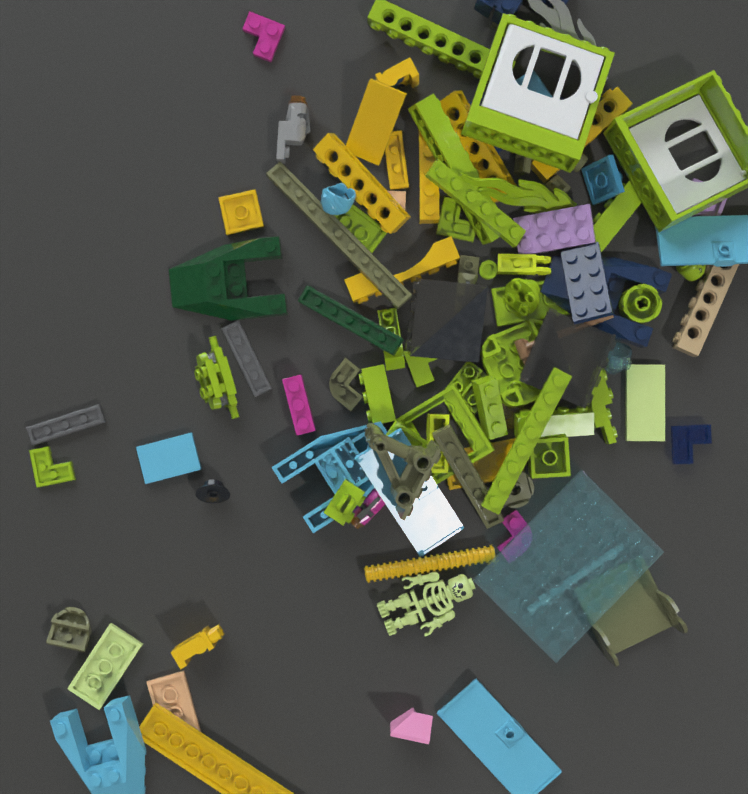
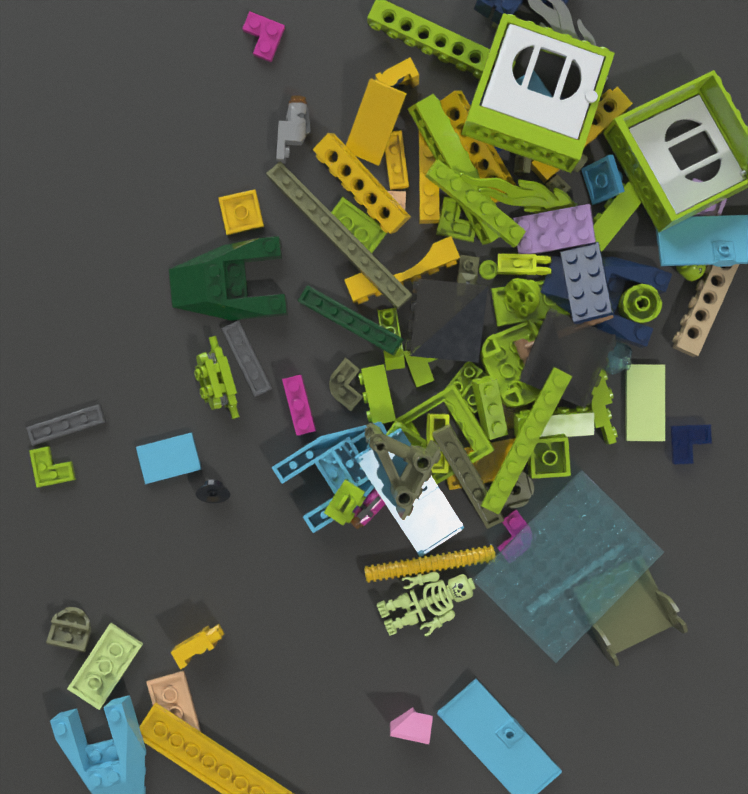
(335, 201): medium azure hair -> none

